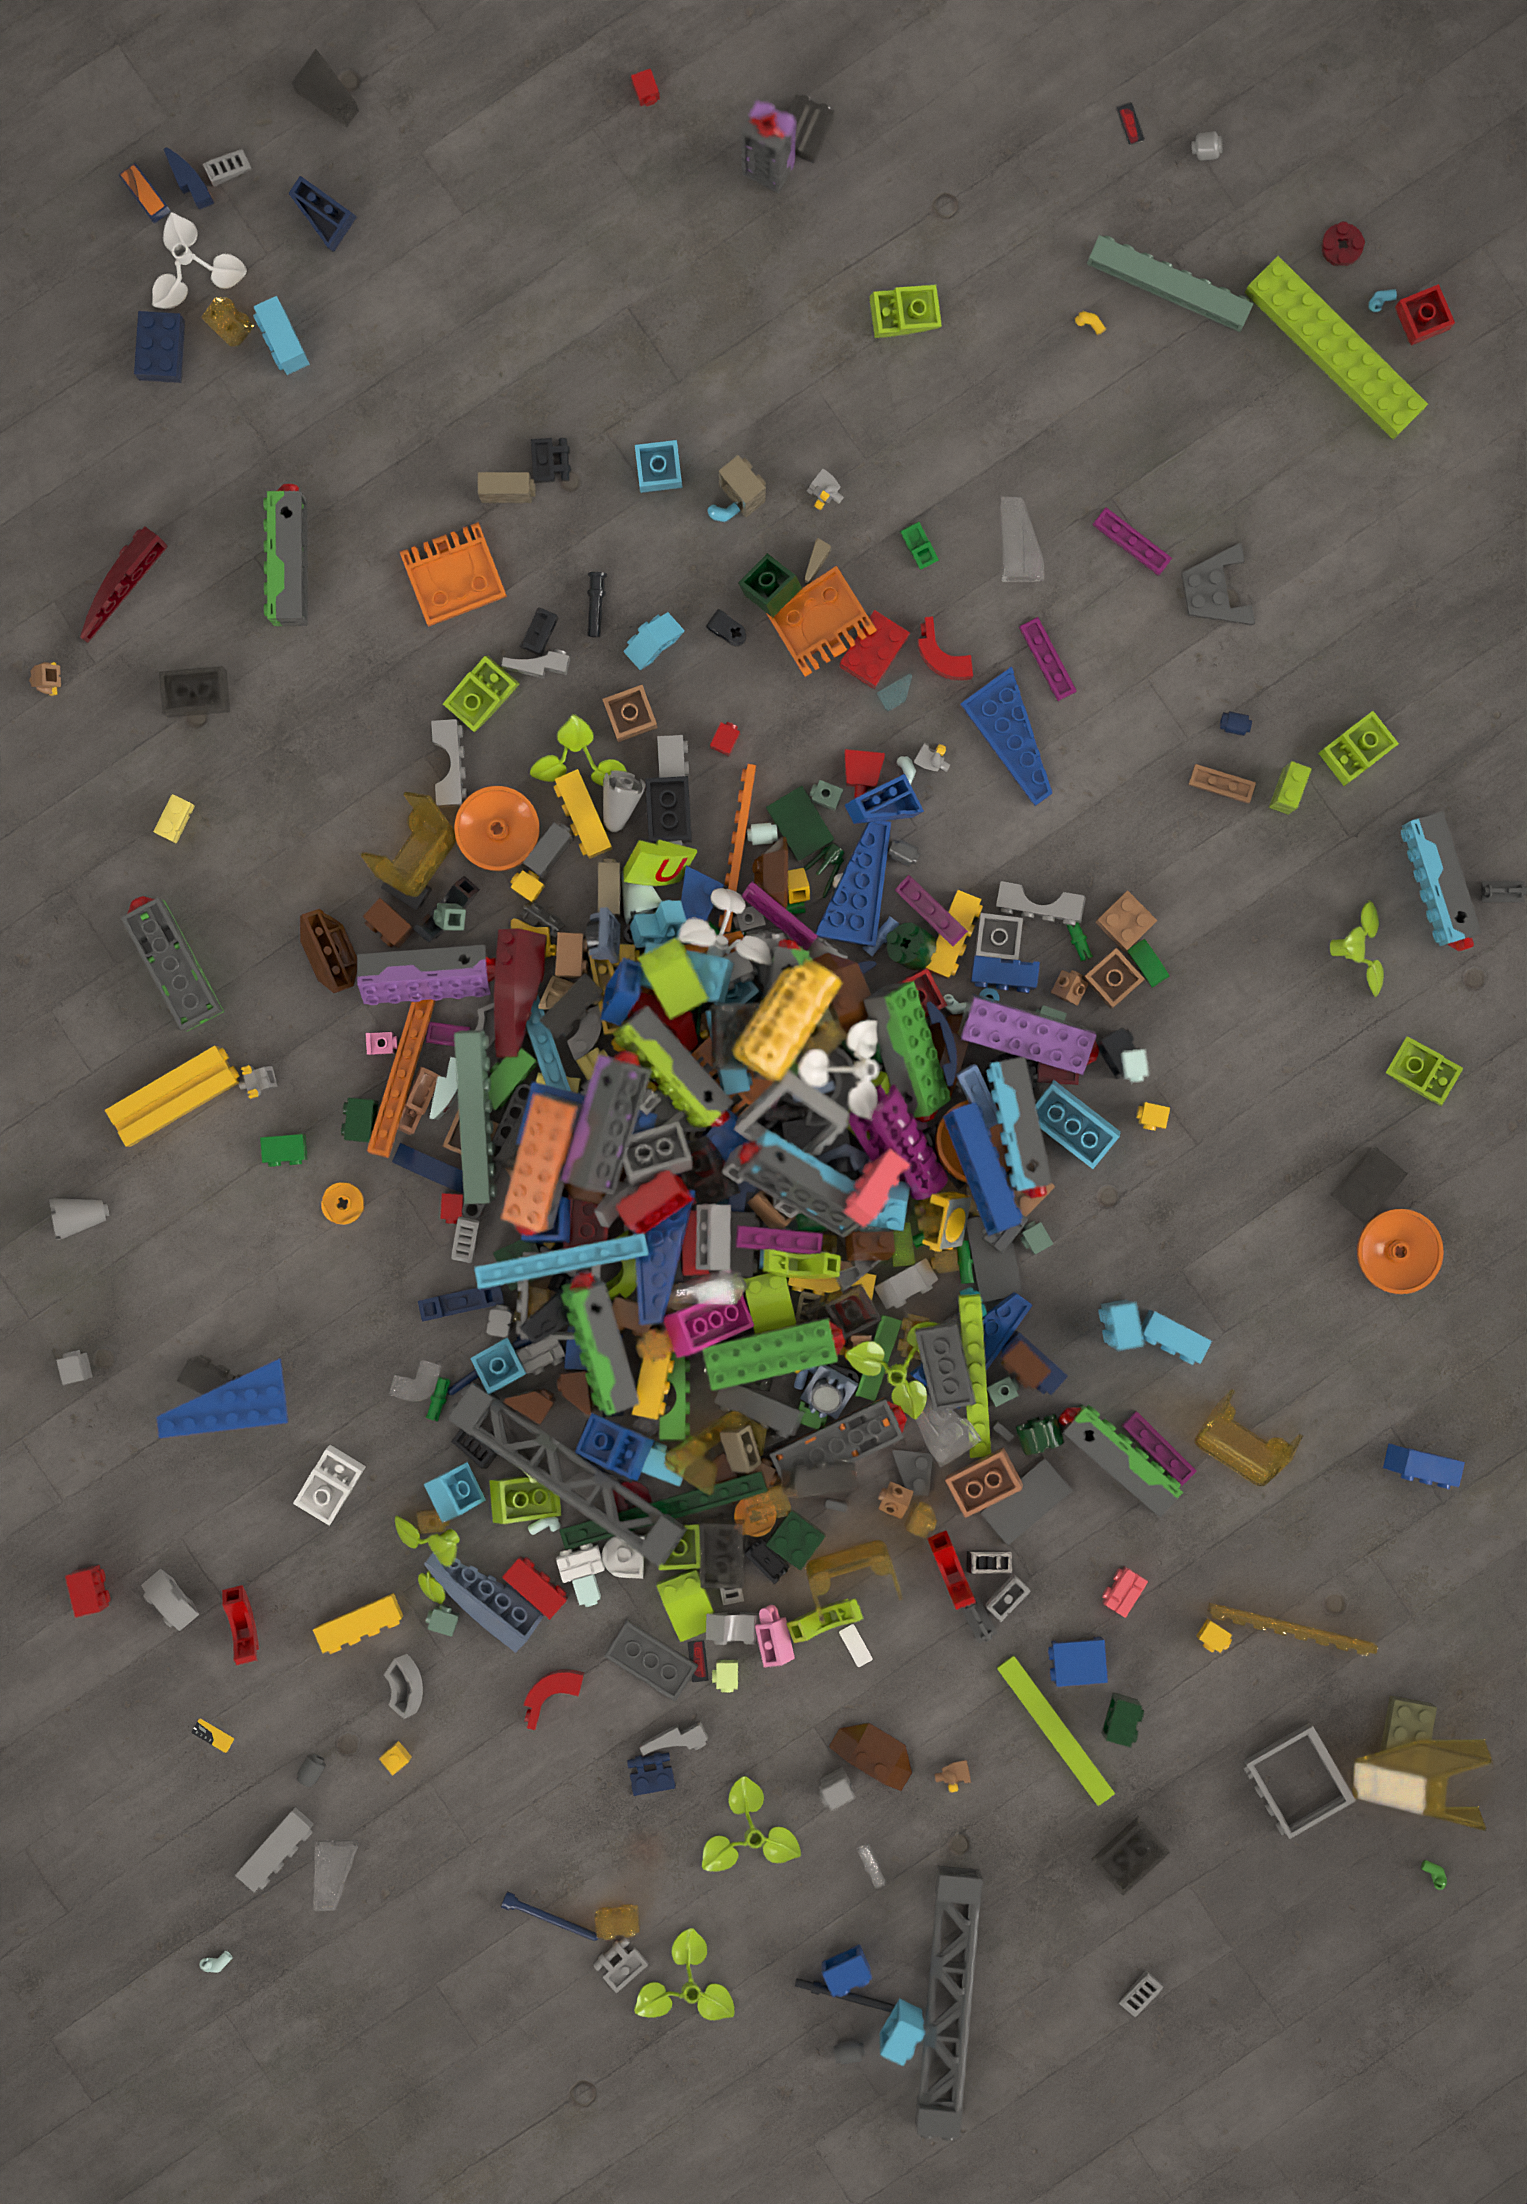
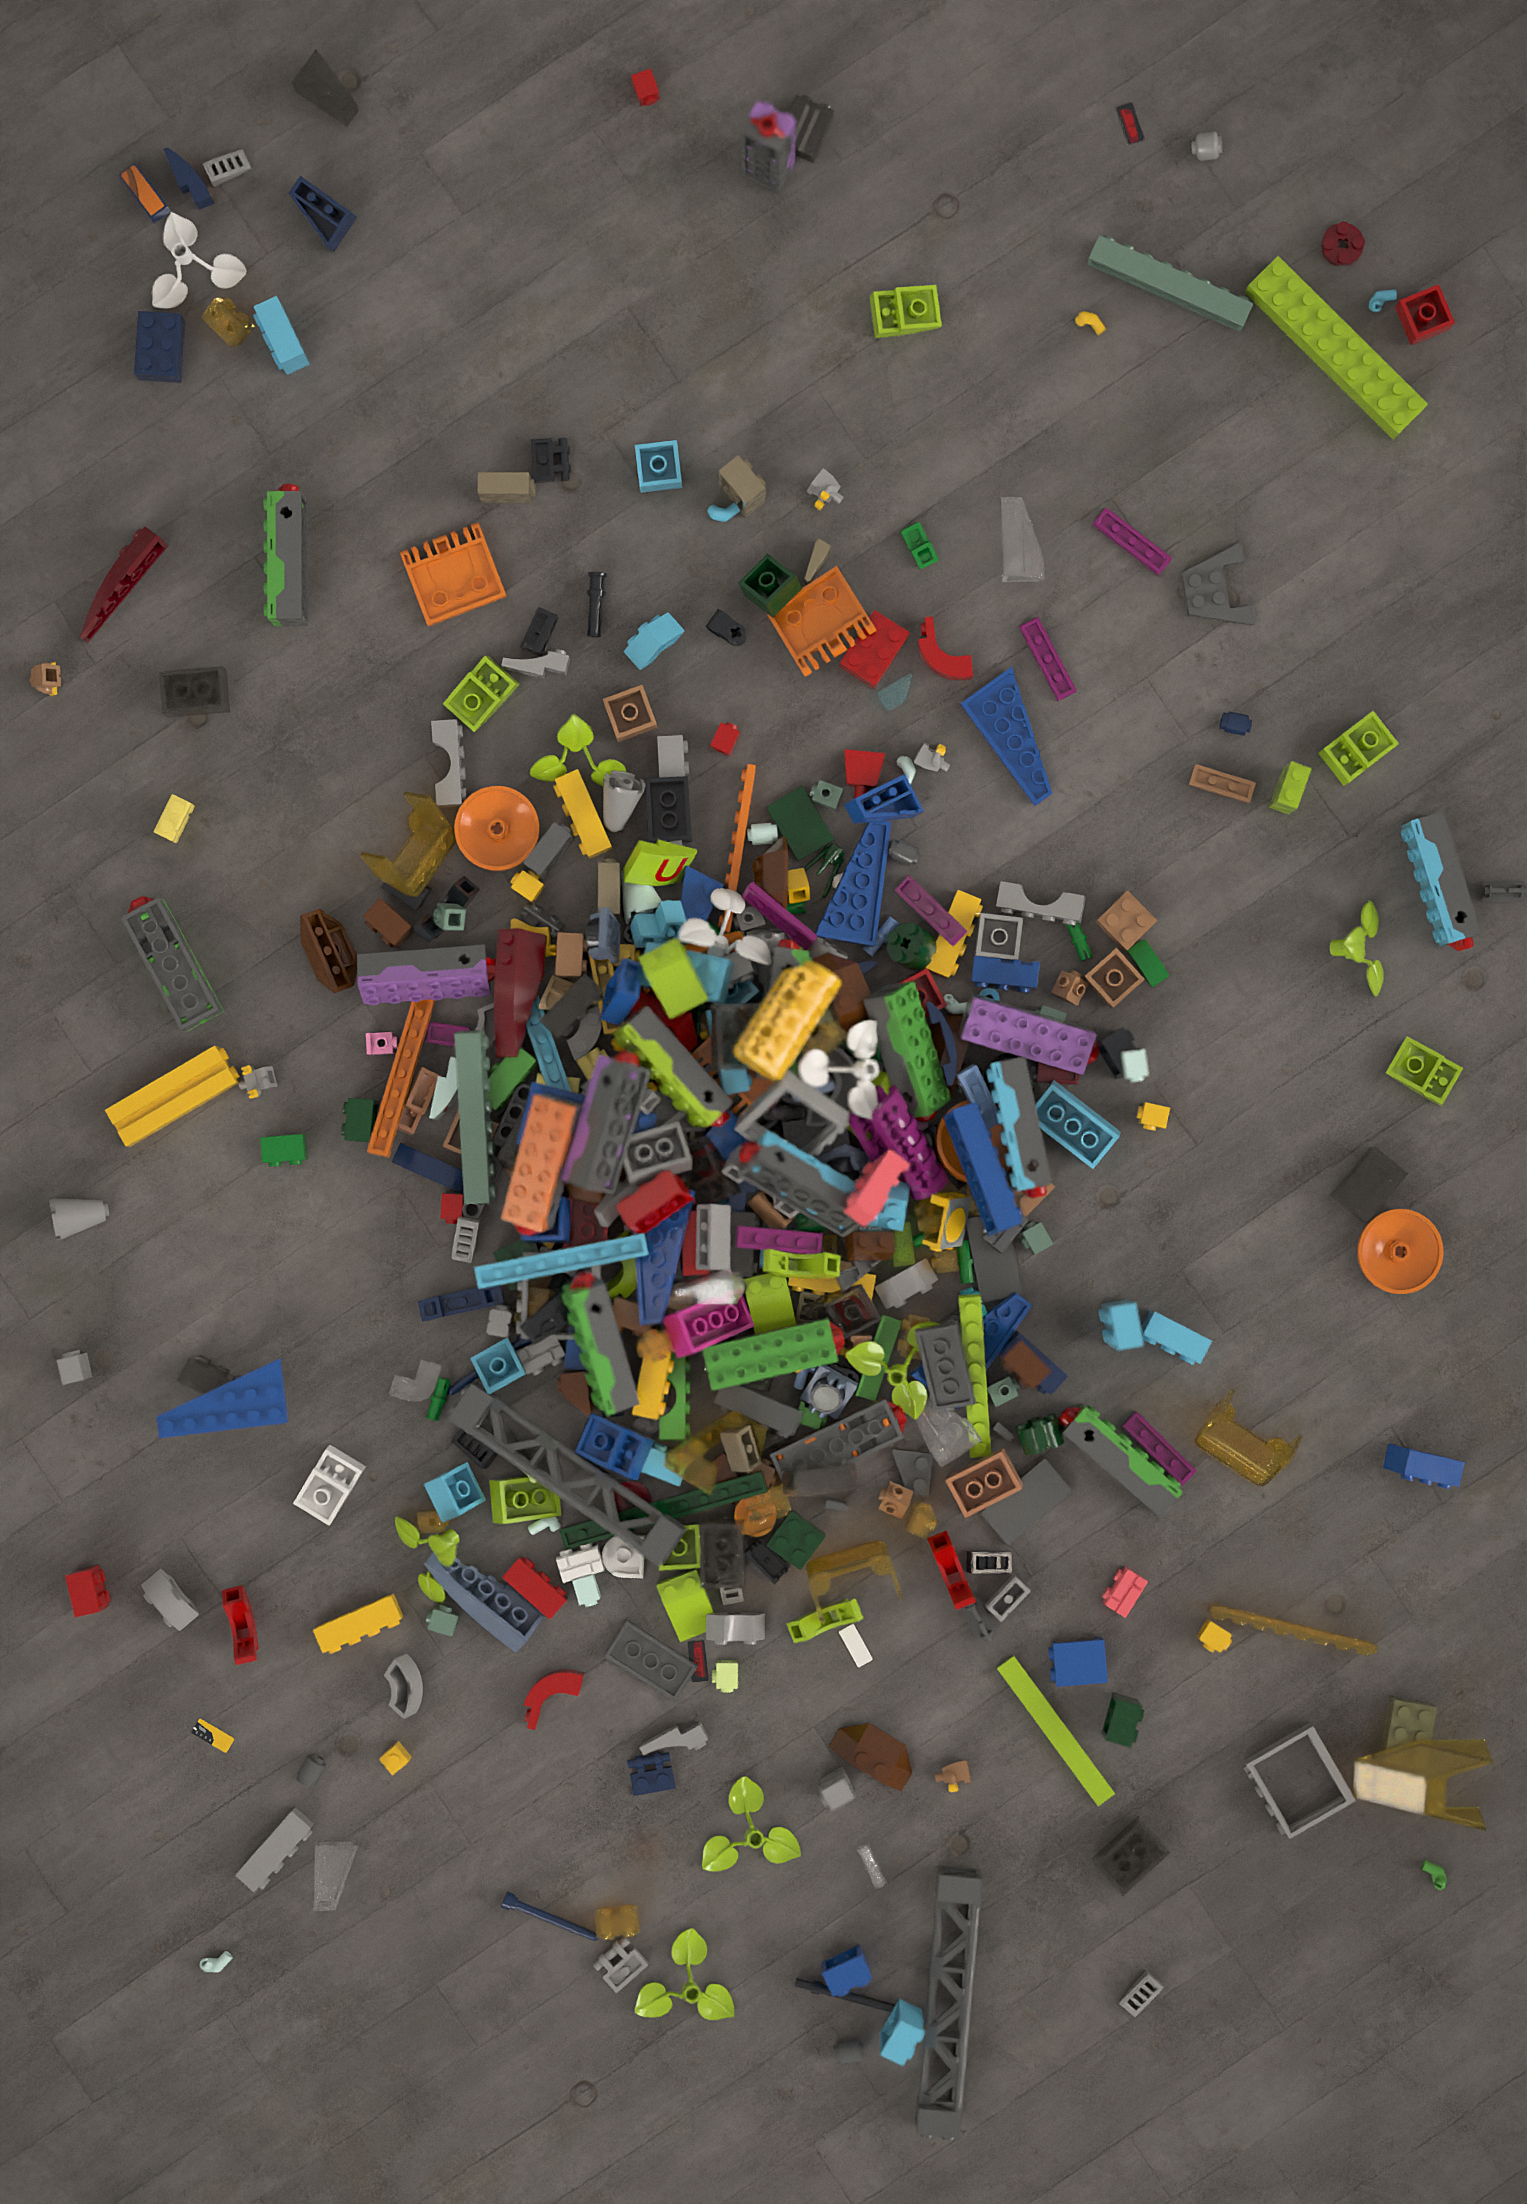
(354, 1206): light orange plate -> none
(532, 1403): reddish brown slope -> none
(773, 1638): bright pink brick -> none

